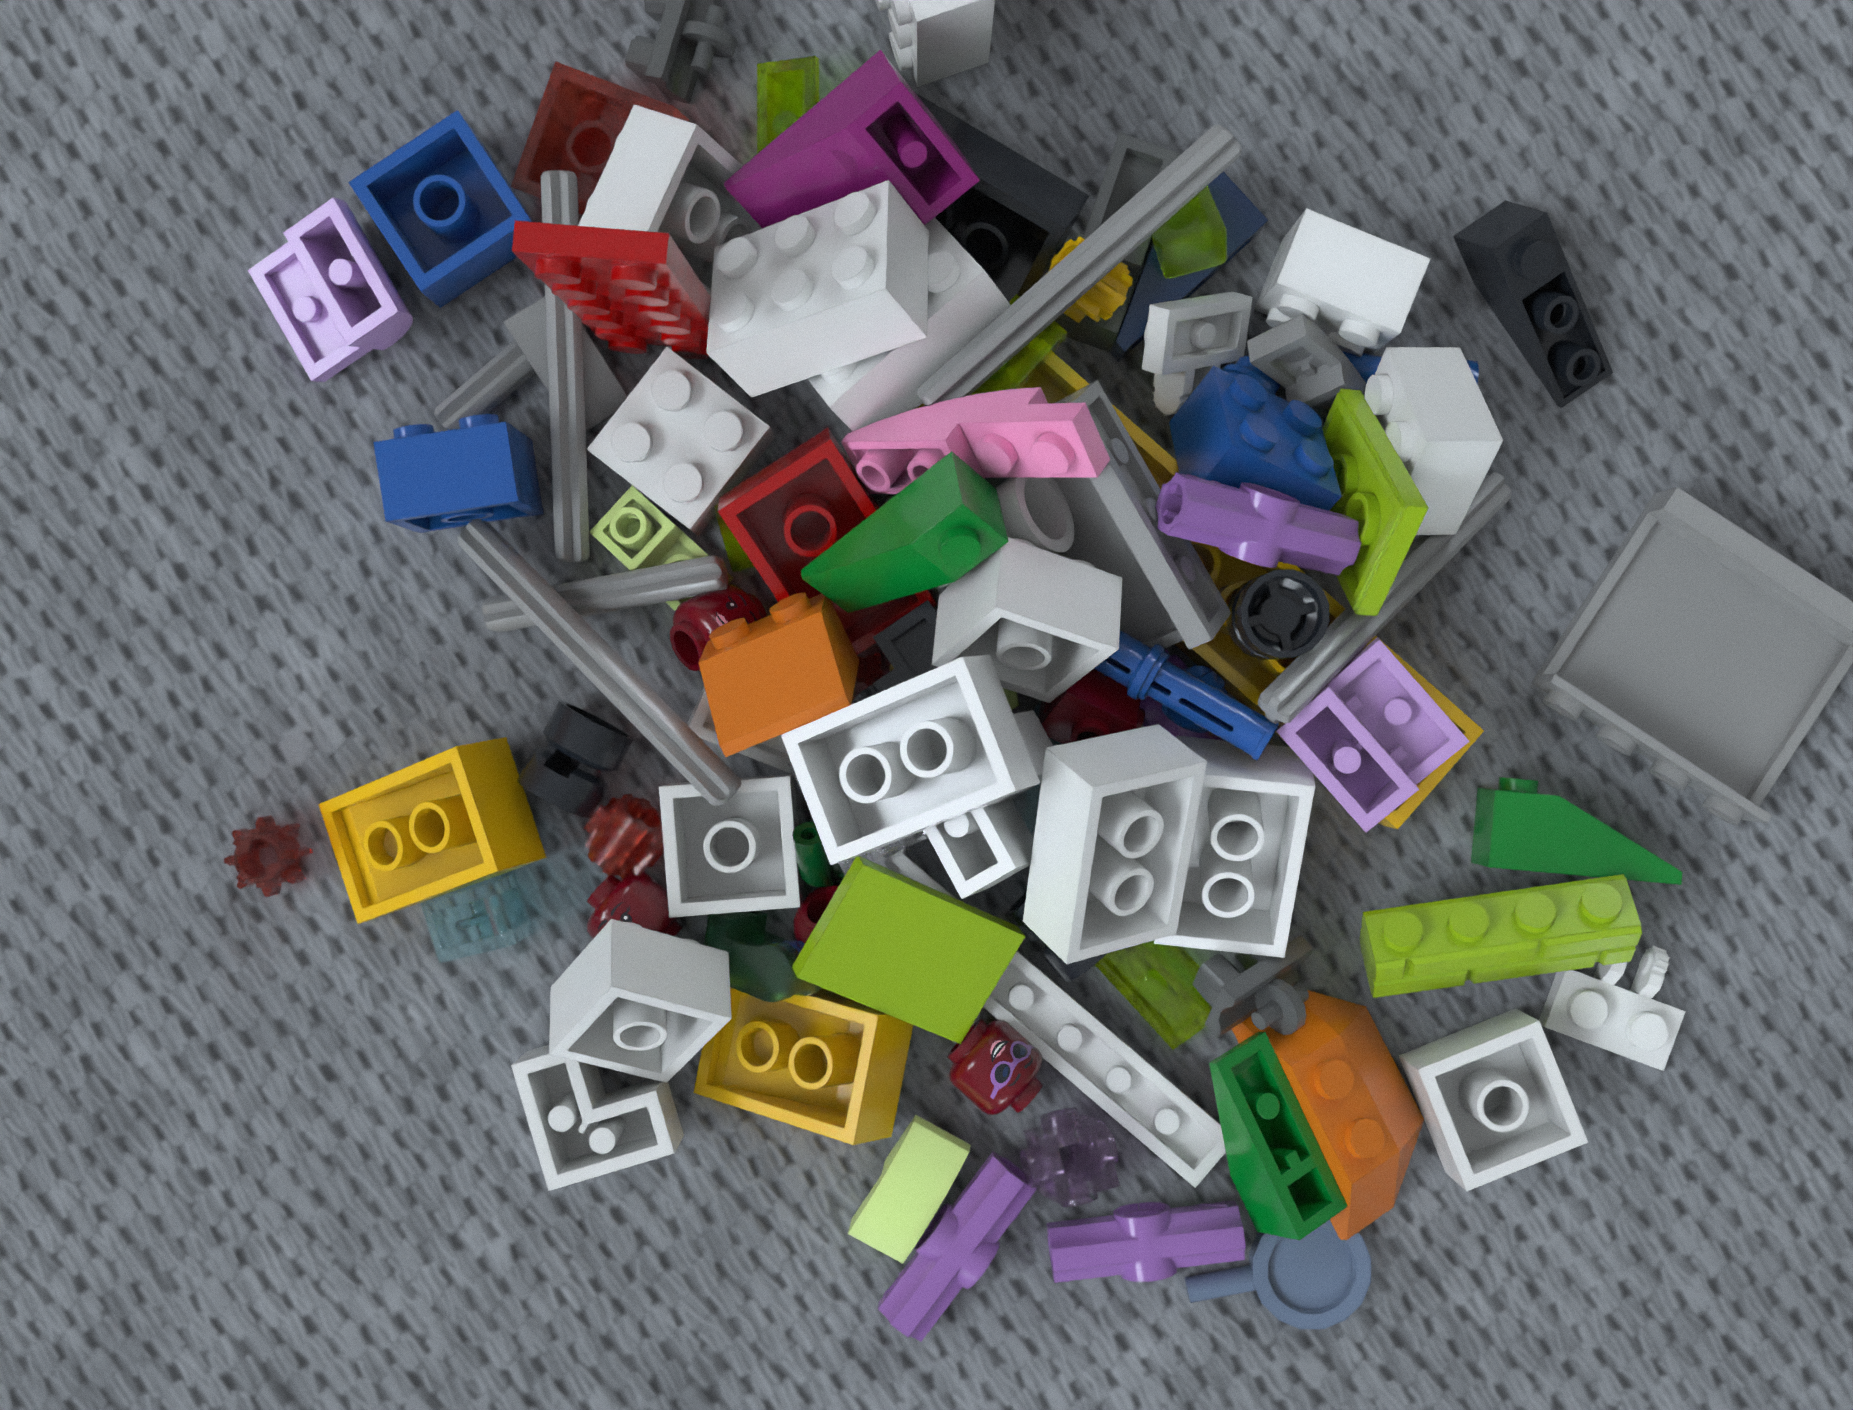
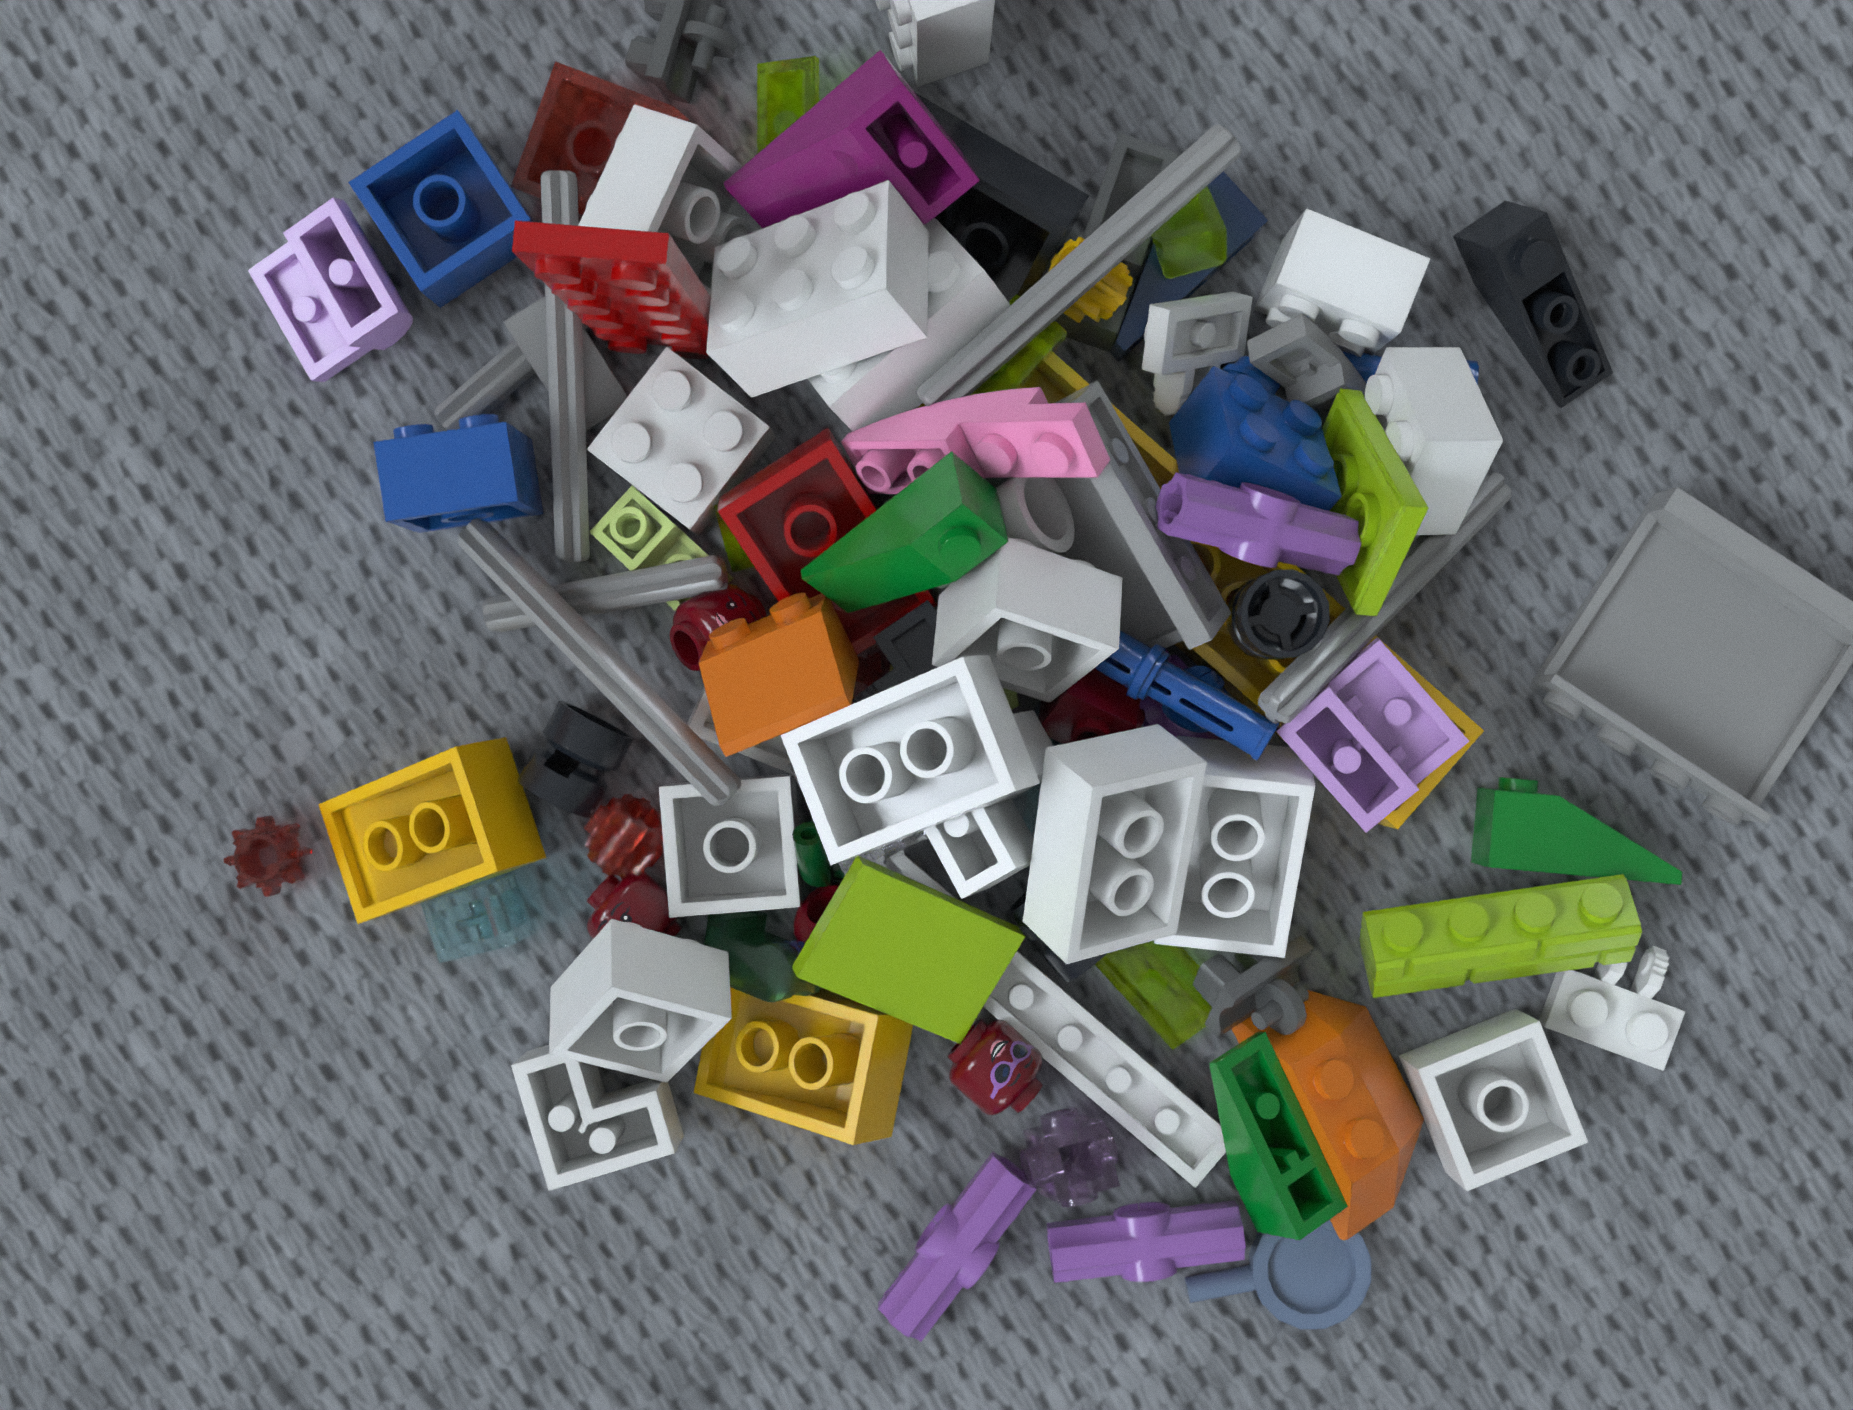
(909, 1189): yellowish green slope -> none

